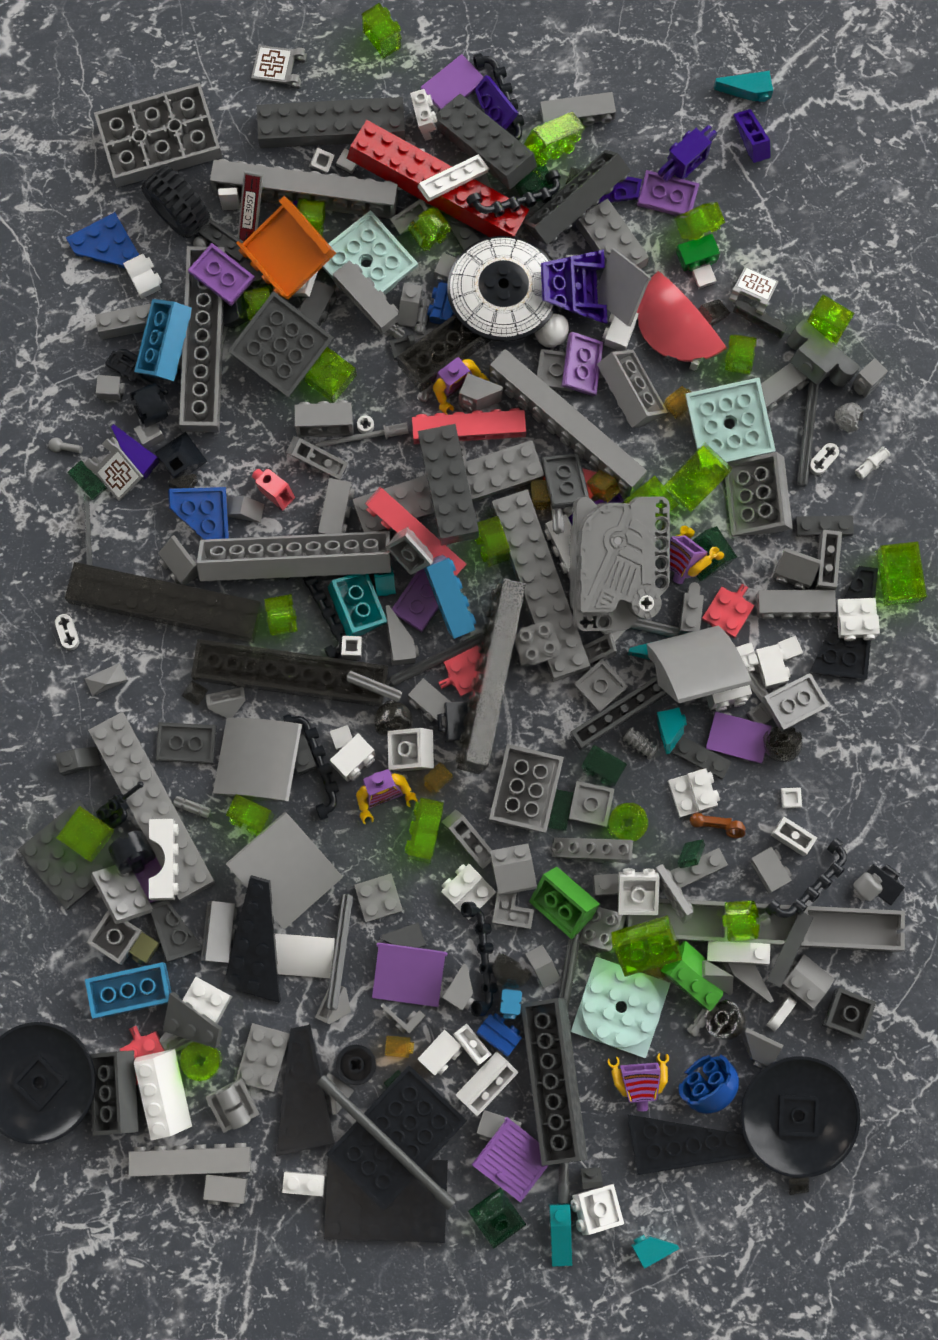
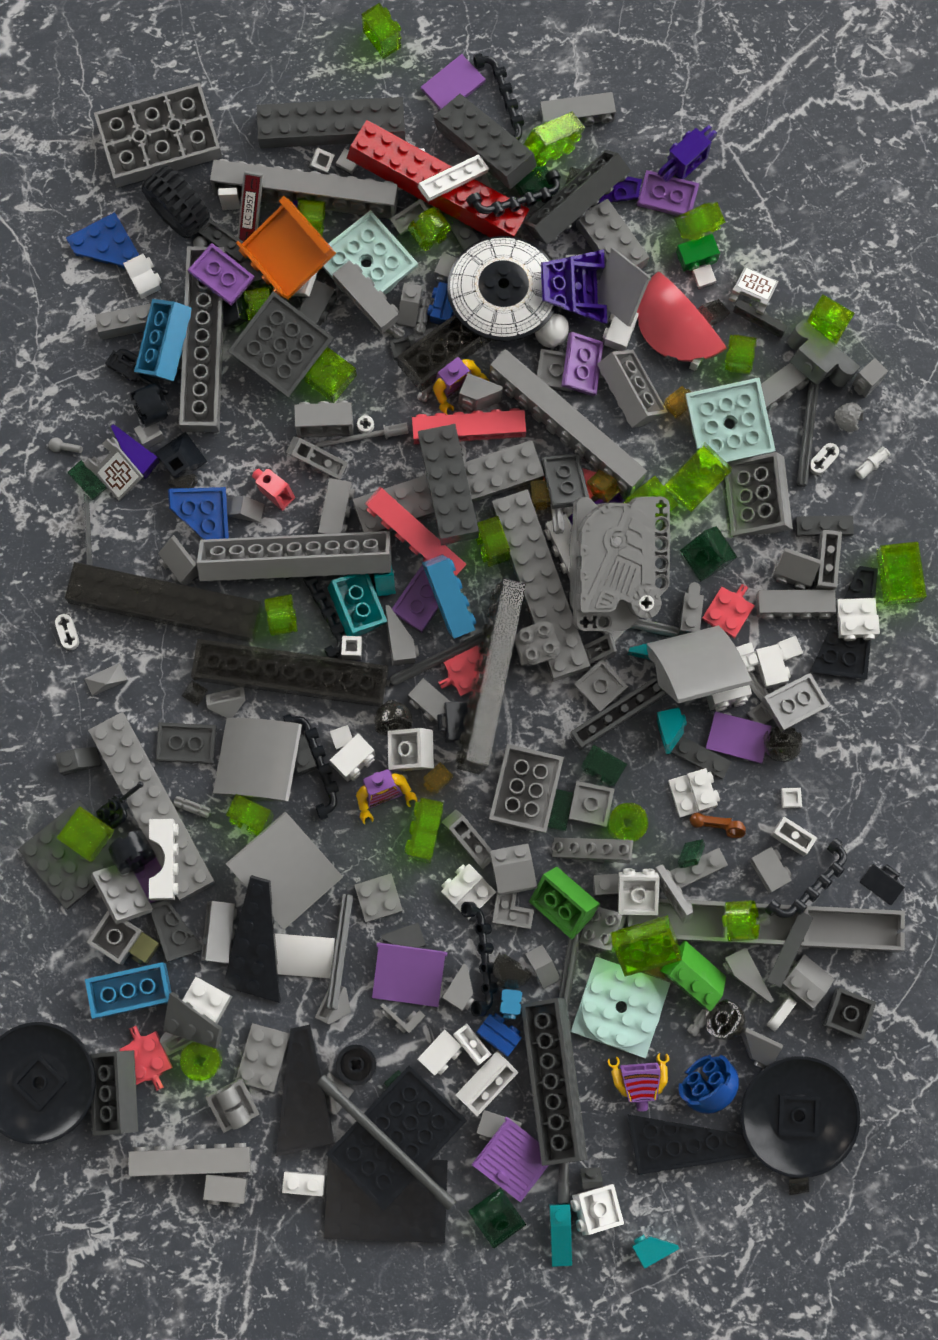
(109, 387): light grey brick -> none
(162, 1094): white slope -> none
(276, 65): flag -> none
(374, 686): light grey axle -> none
(399, 1046): clear yellow brick -> none
(409, 551): light grey slope -> none
(423, 113): white plate -> none
(495, 102): dark purple wing -> none
(640, 743): light grey piece -> none
(687, 557): torso -> none
(717, 977): light grey slope -> none
(739, 952): white slope -> none
(747, 86): teal slope -> none
(753, 136): dark purple slope -> none
(867, 886): light grey head -> none

